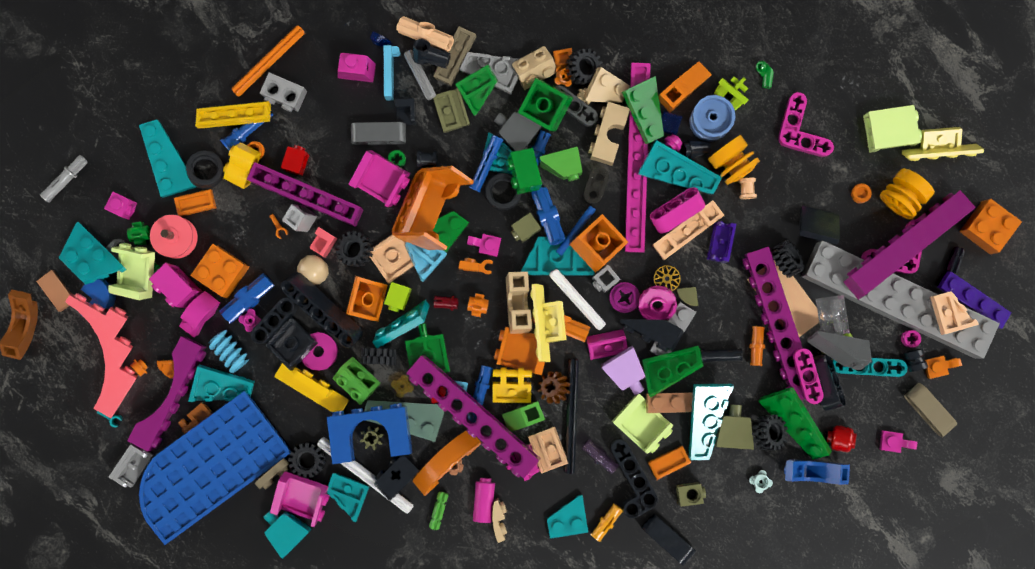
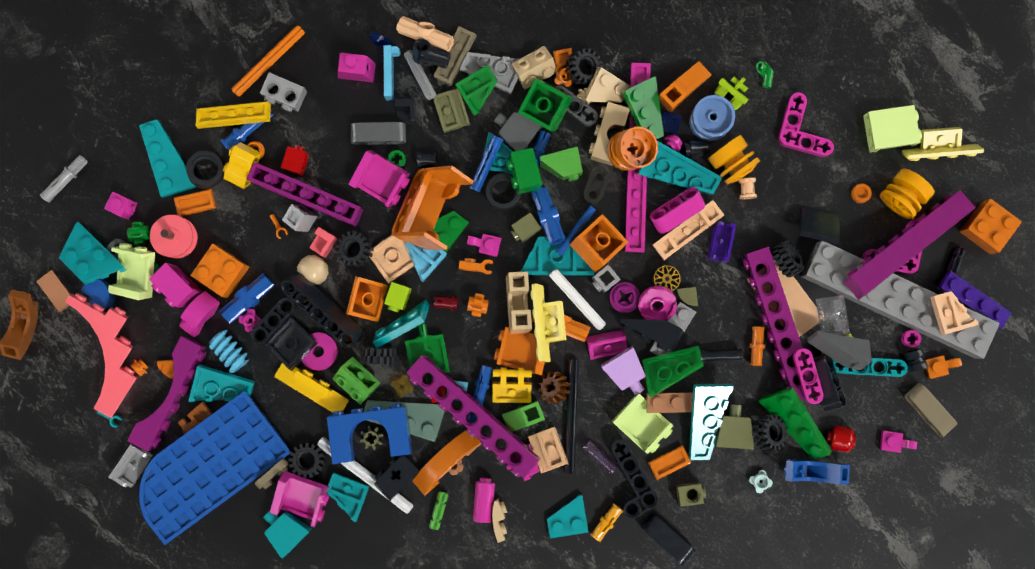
(642, 148): none -> orange wheel

